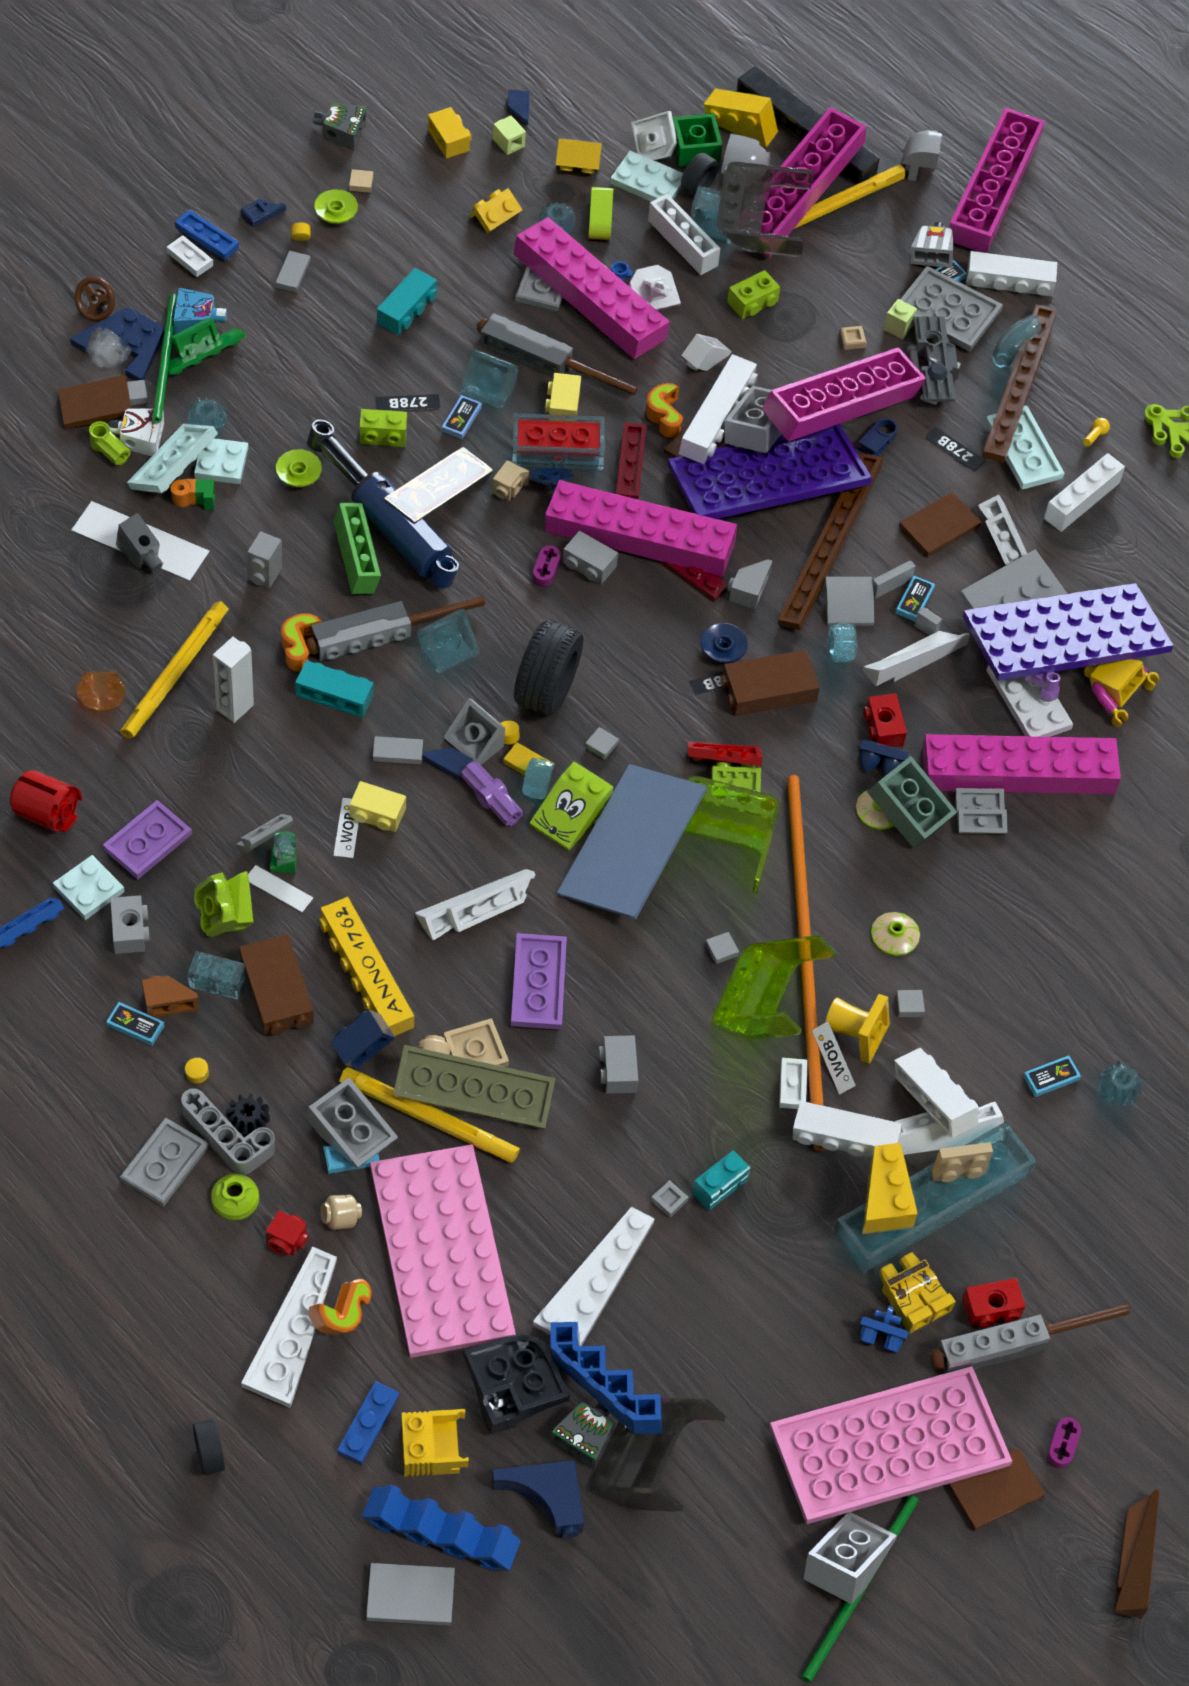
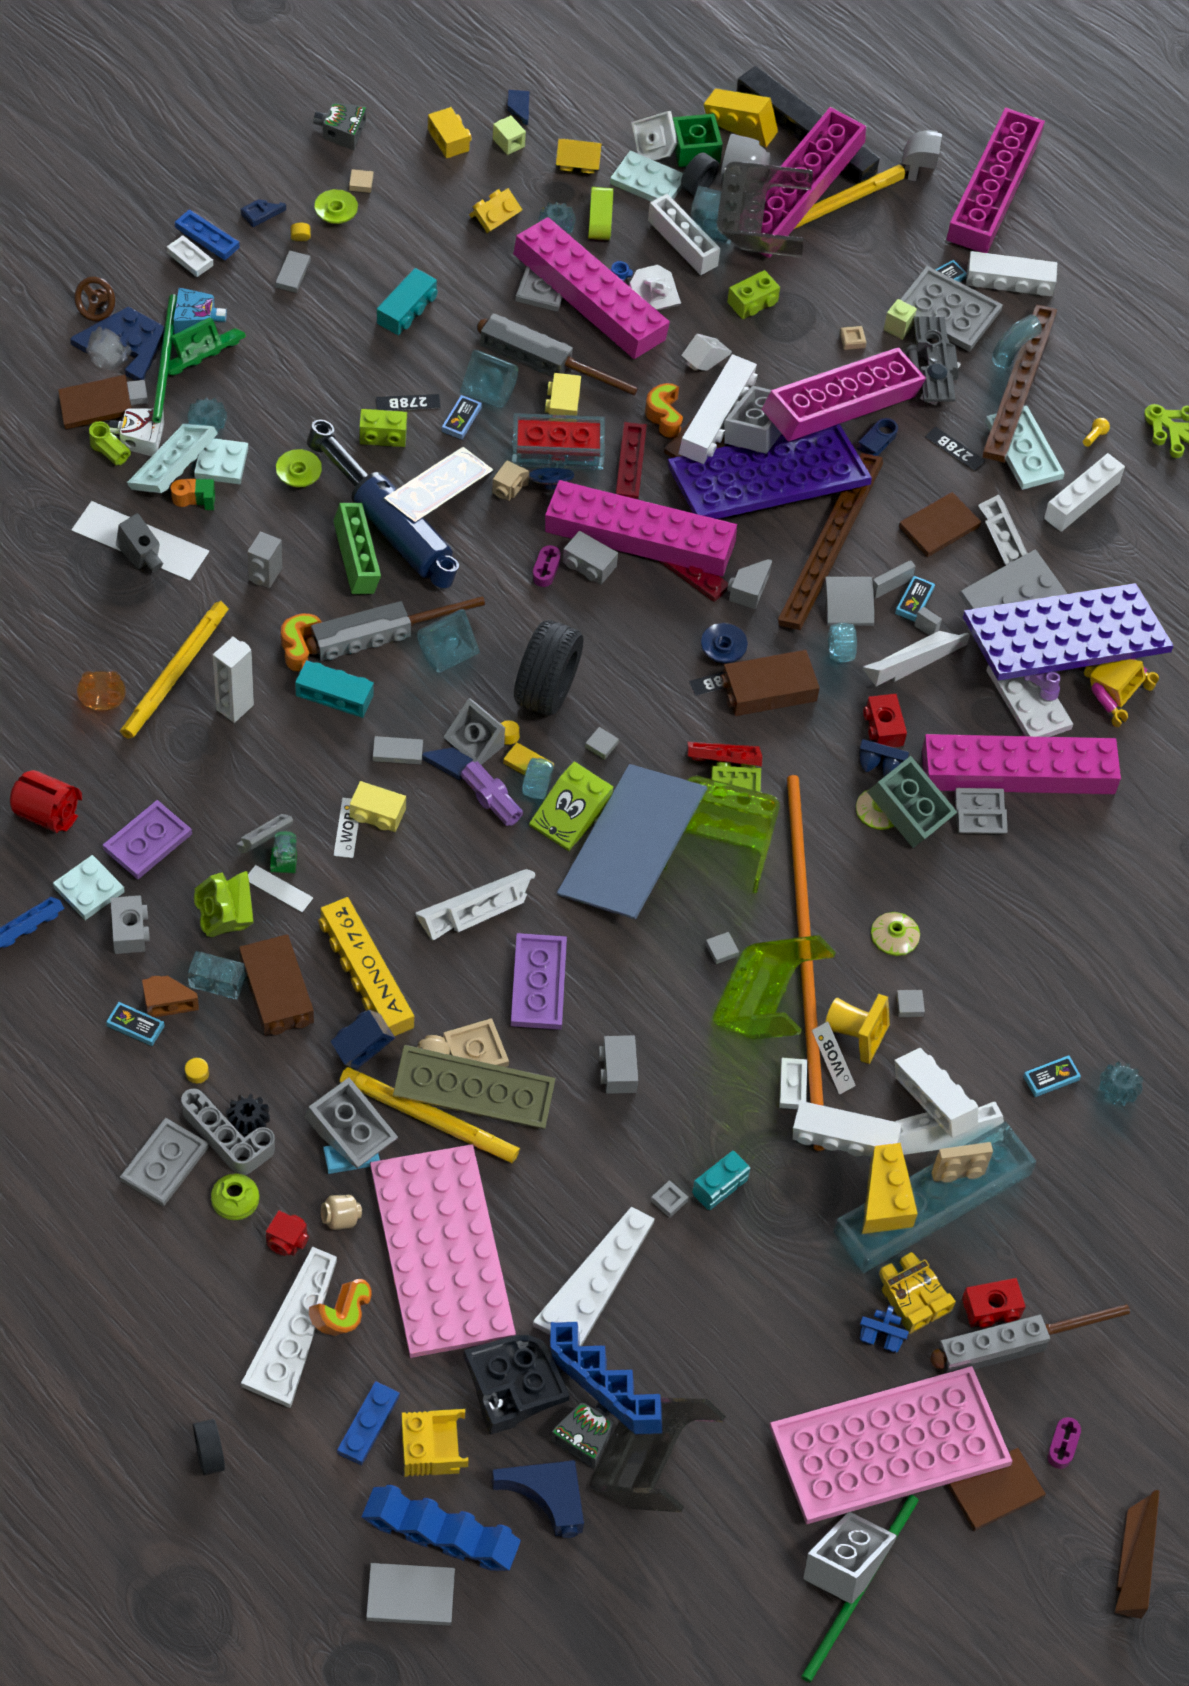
(933, 246): light grey torso -> none

